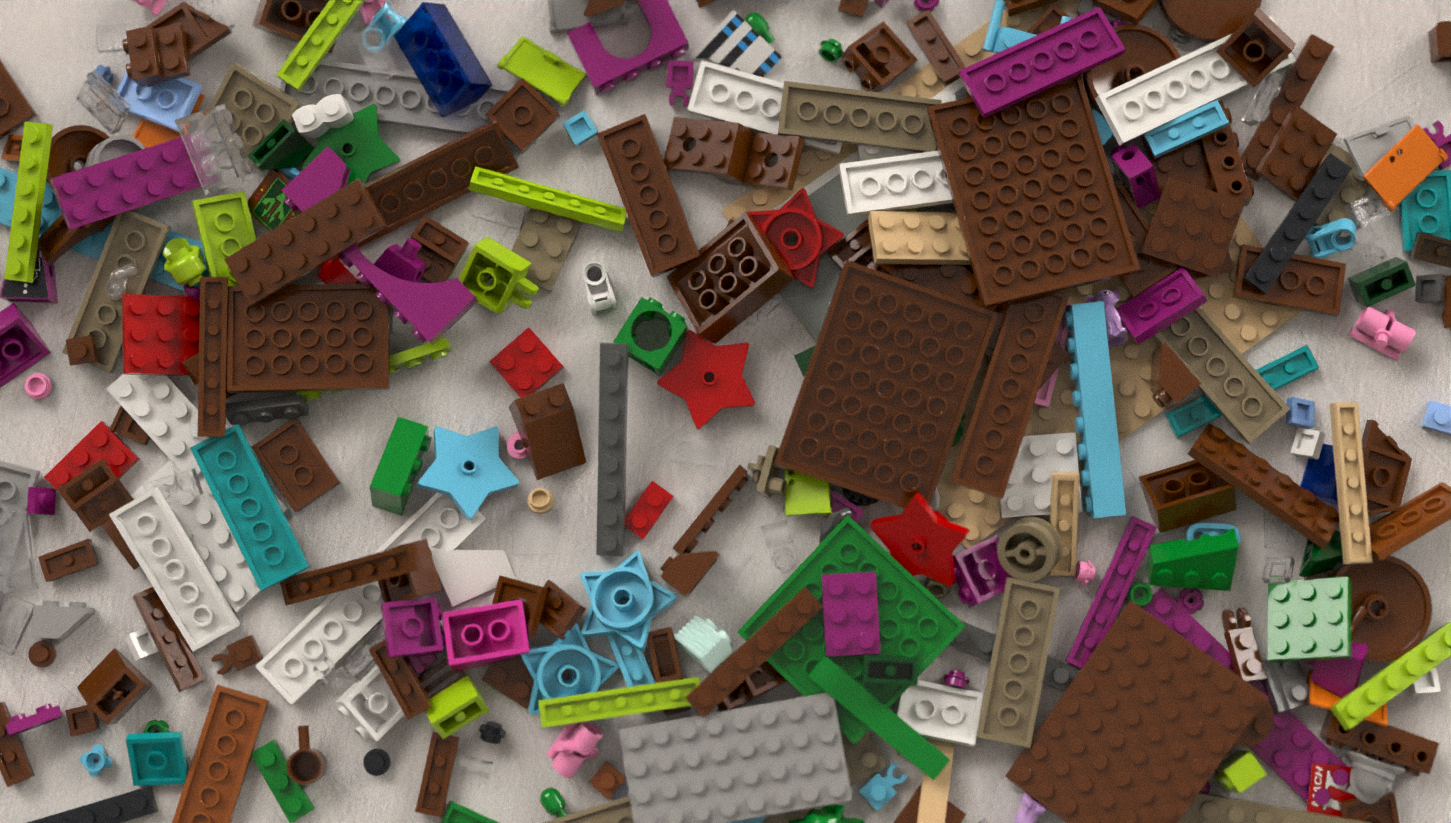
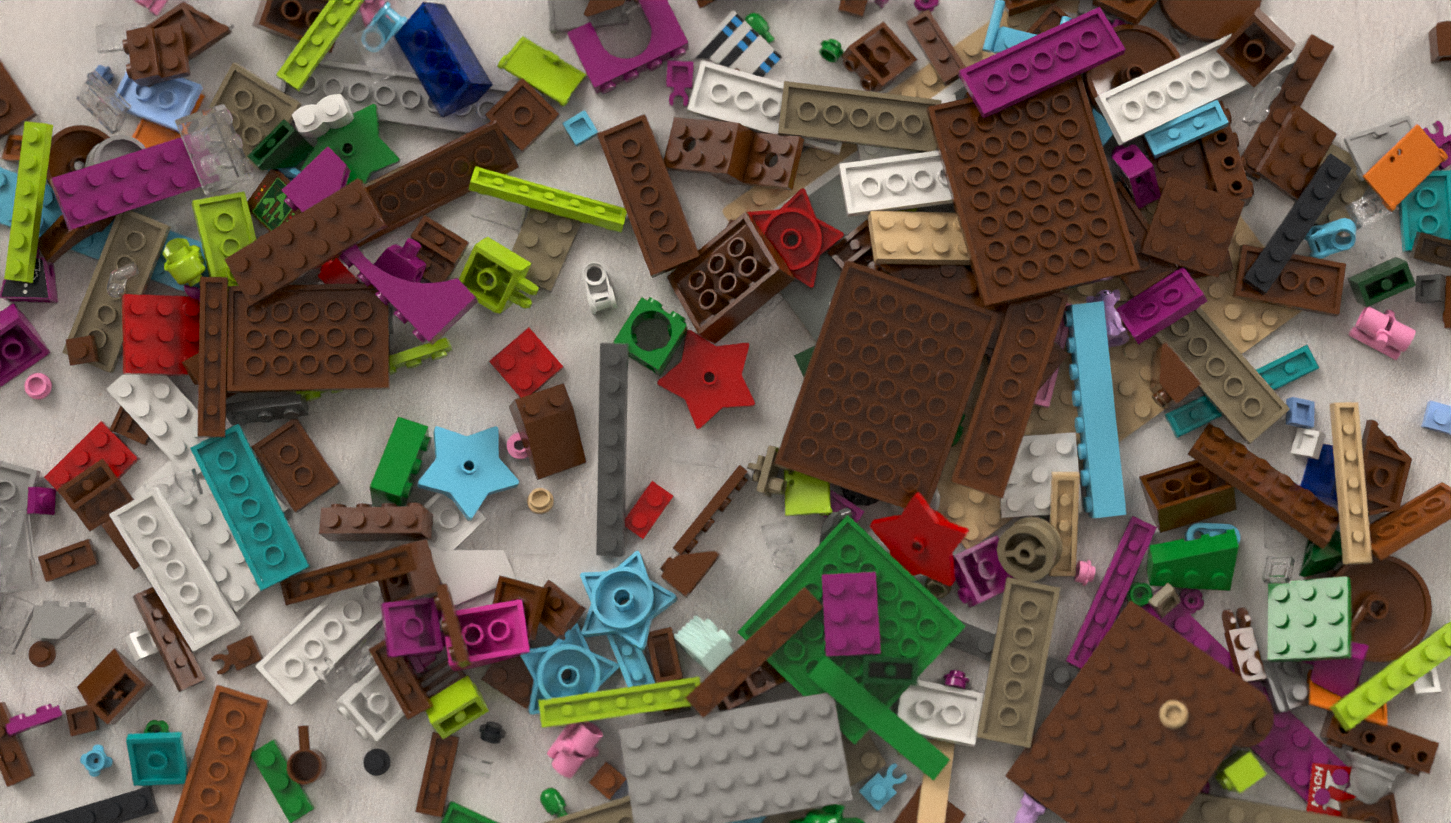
(376, 523): none -> reddish brown brick
(451, 626): none -> reddish brown plate
(1164, 600): none -> dark tan tile
(1173, 714): none -> tan plate

